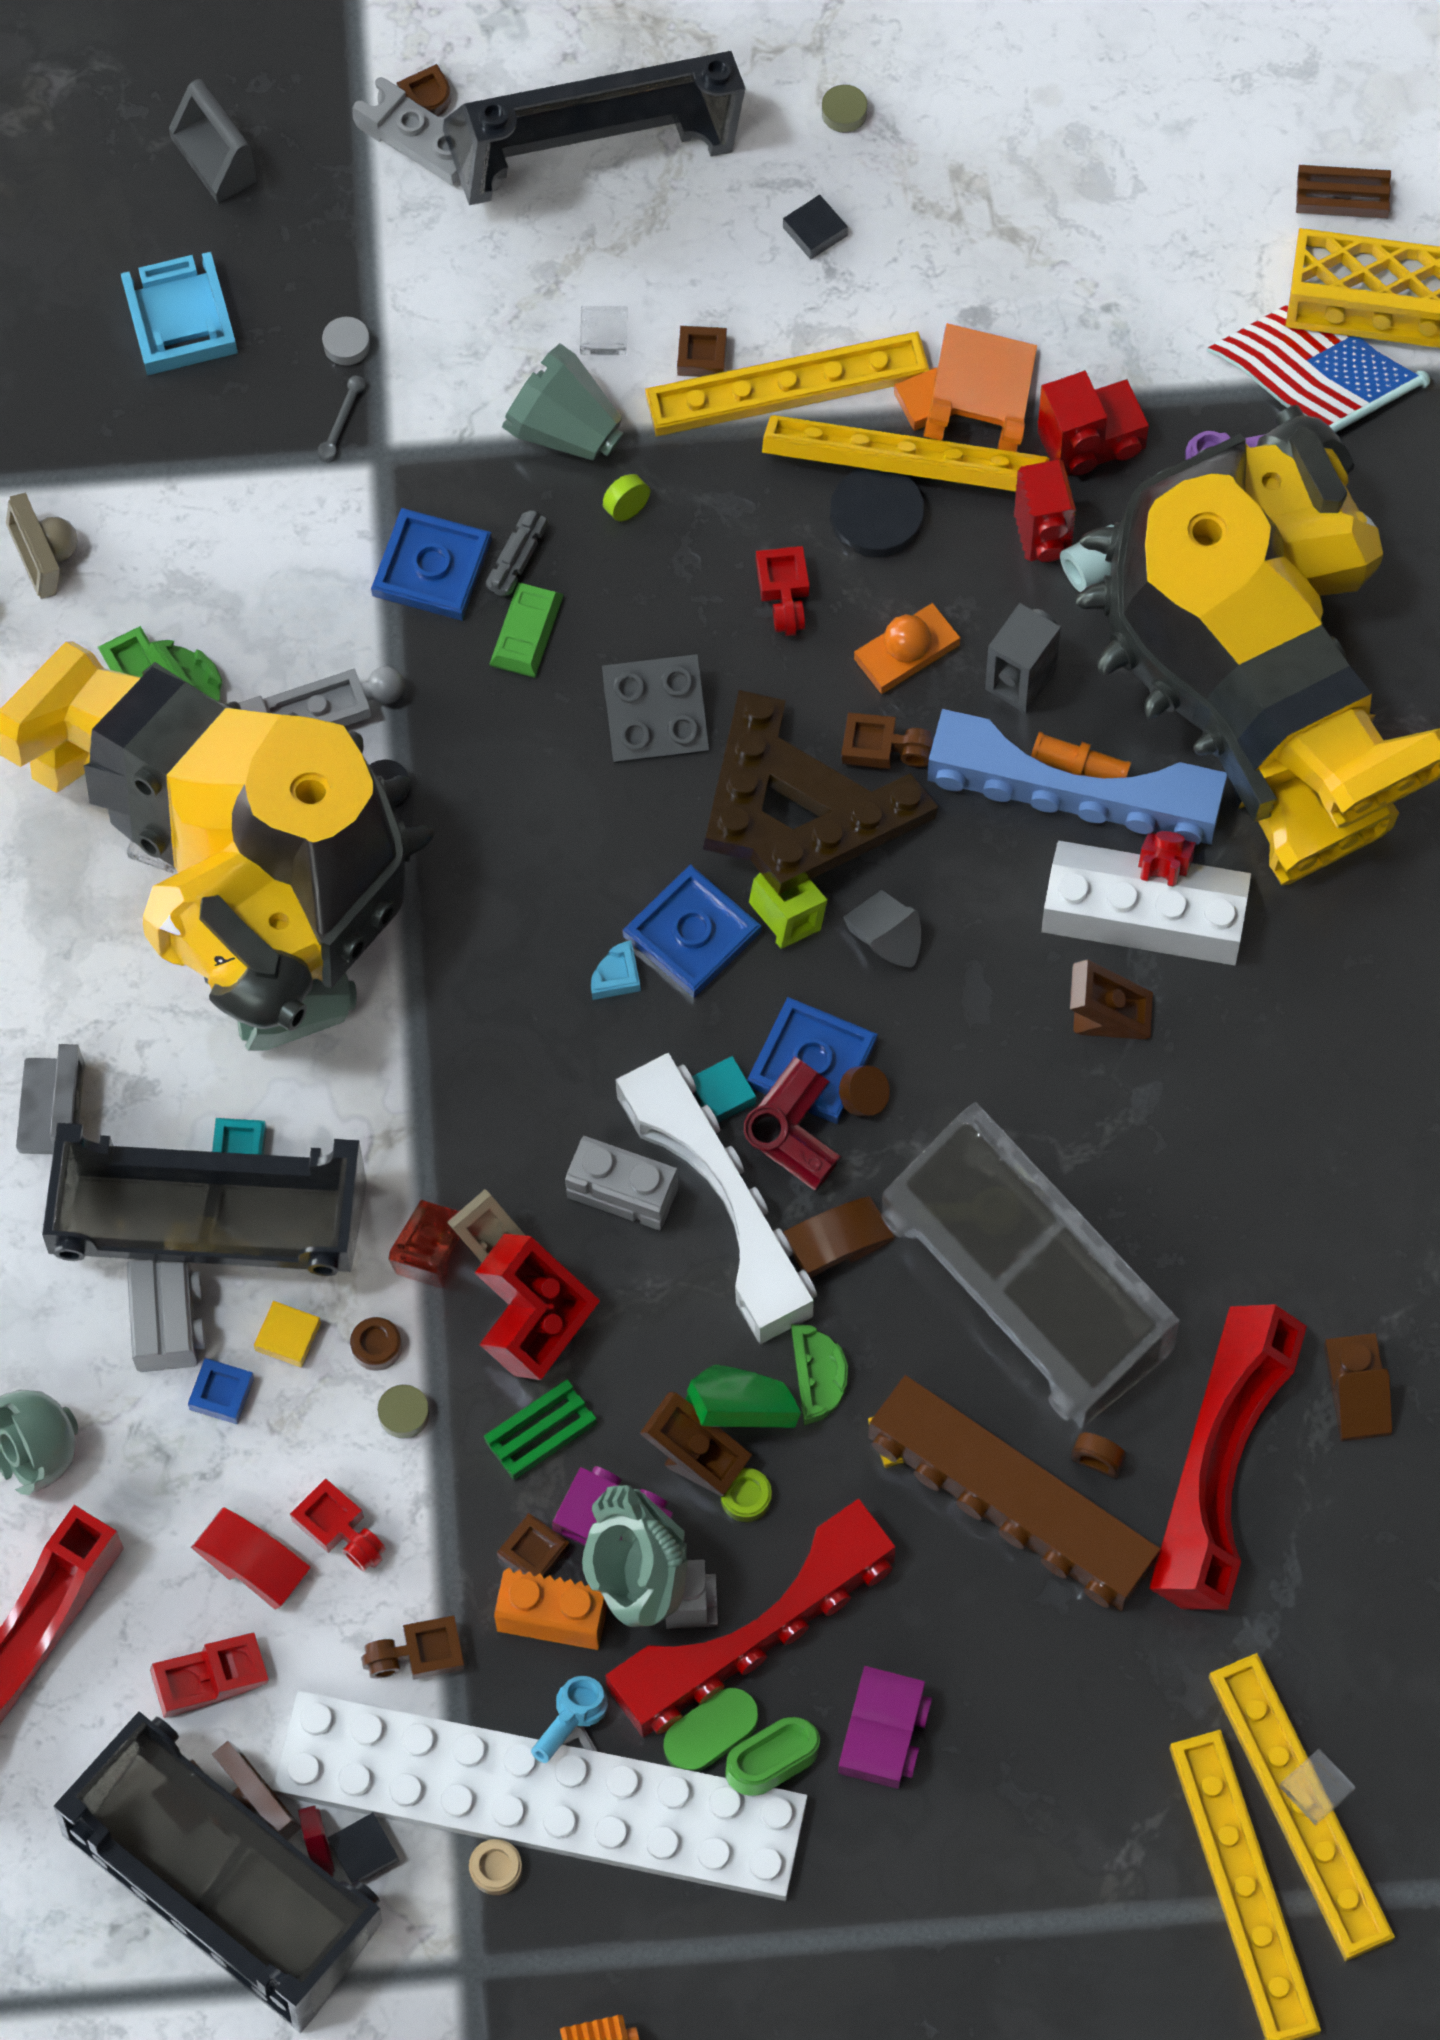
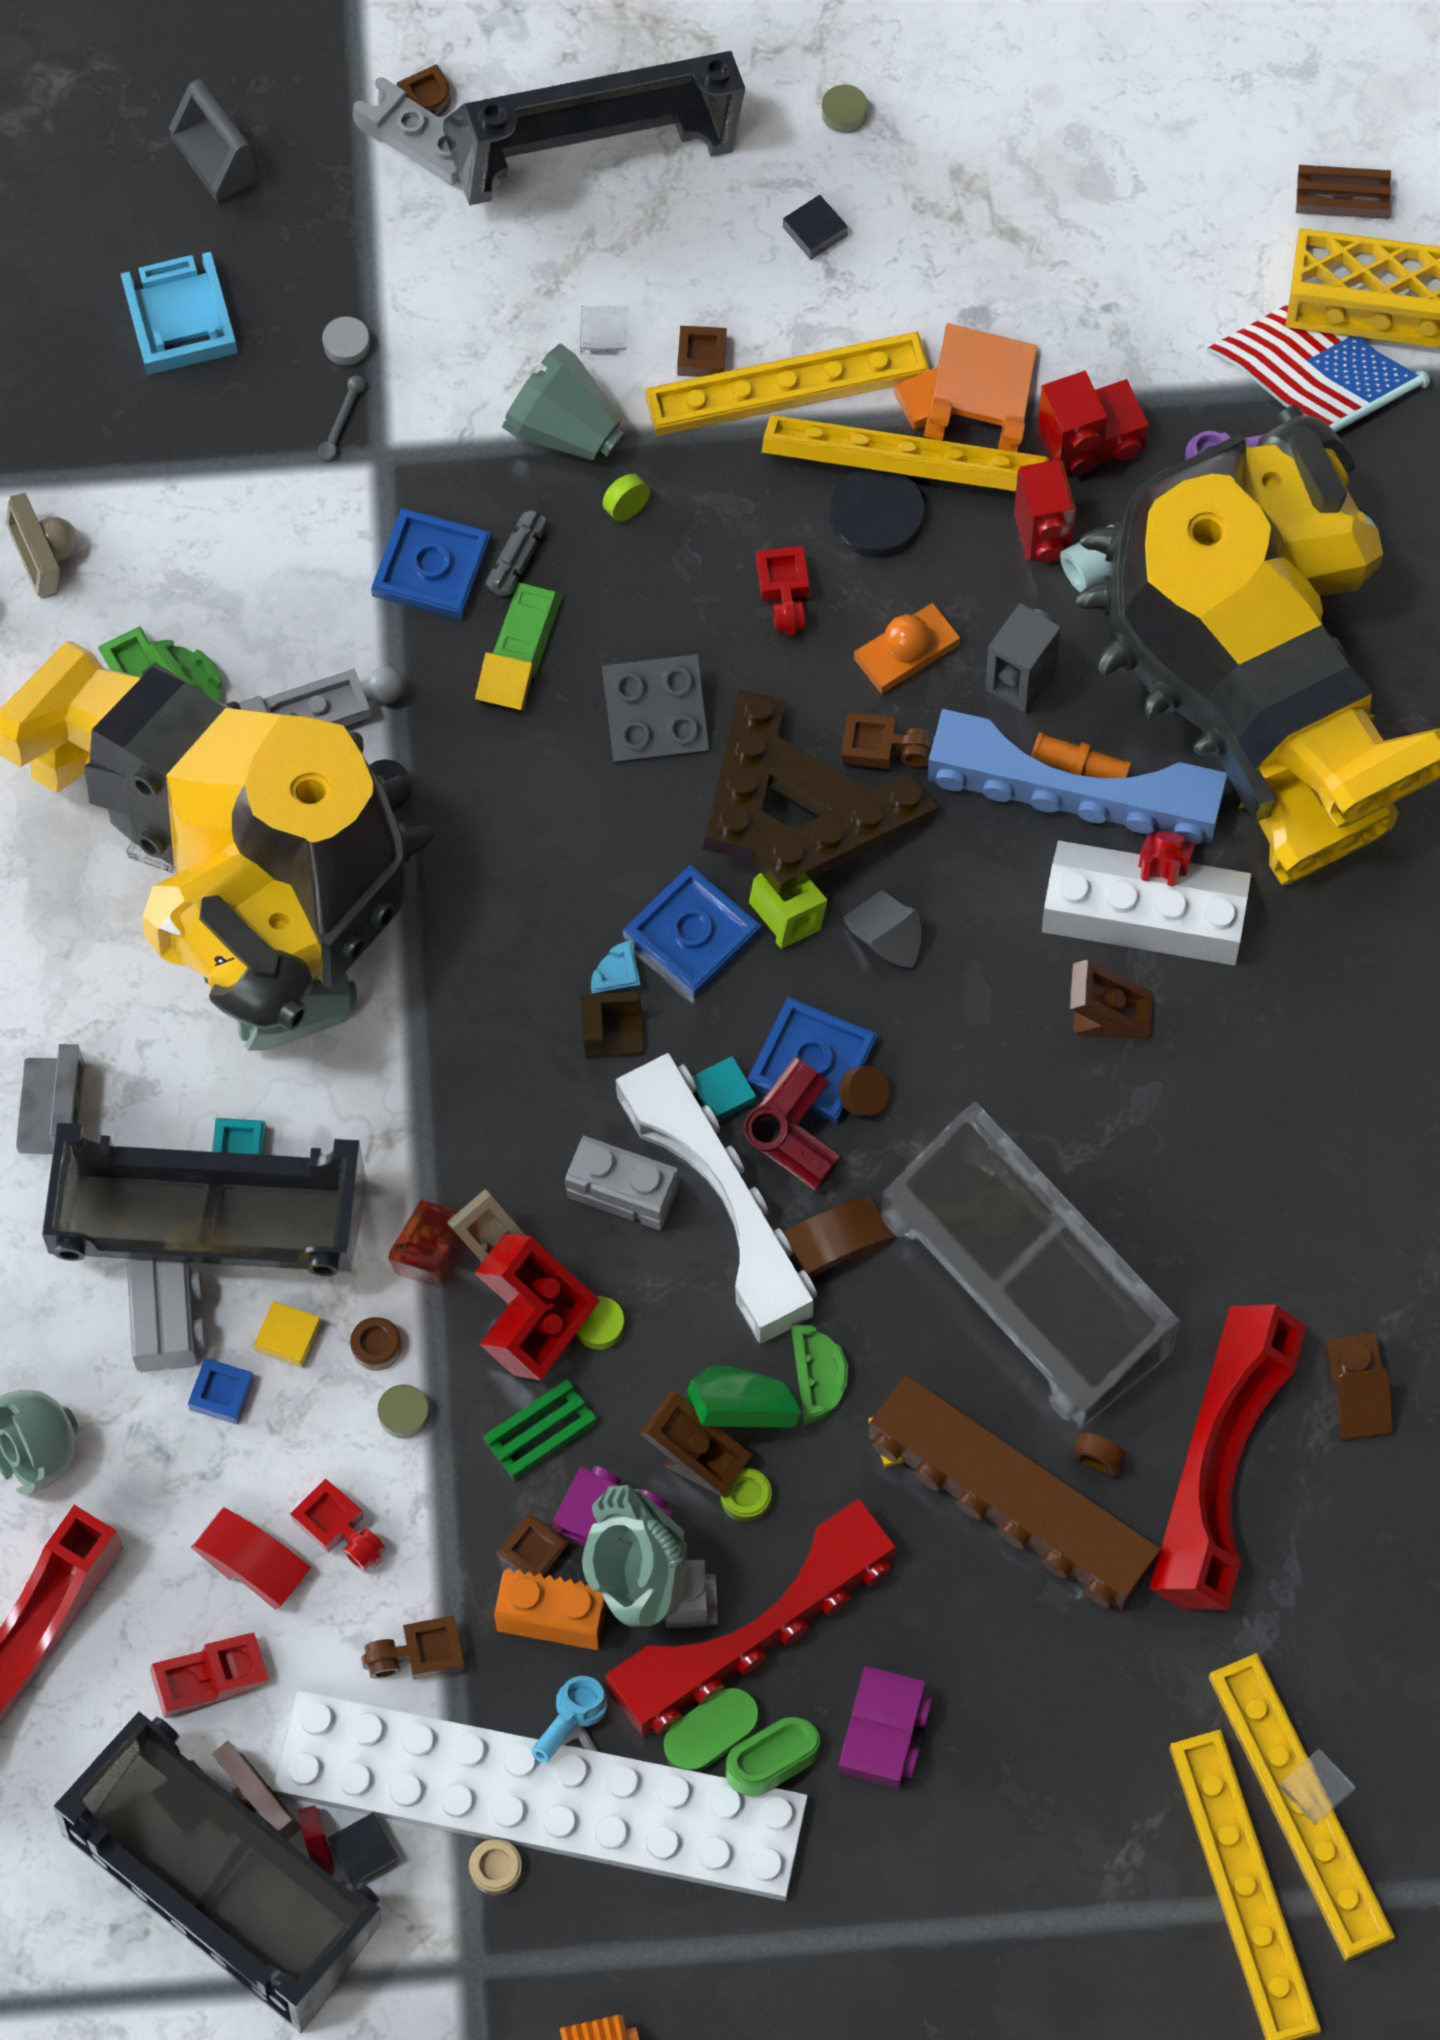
(504, 681): none -> yellow tile
(603, 1326): none -> lime tile
(612, 1025): none -> dark brown panel

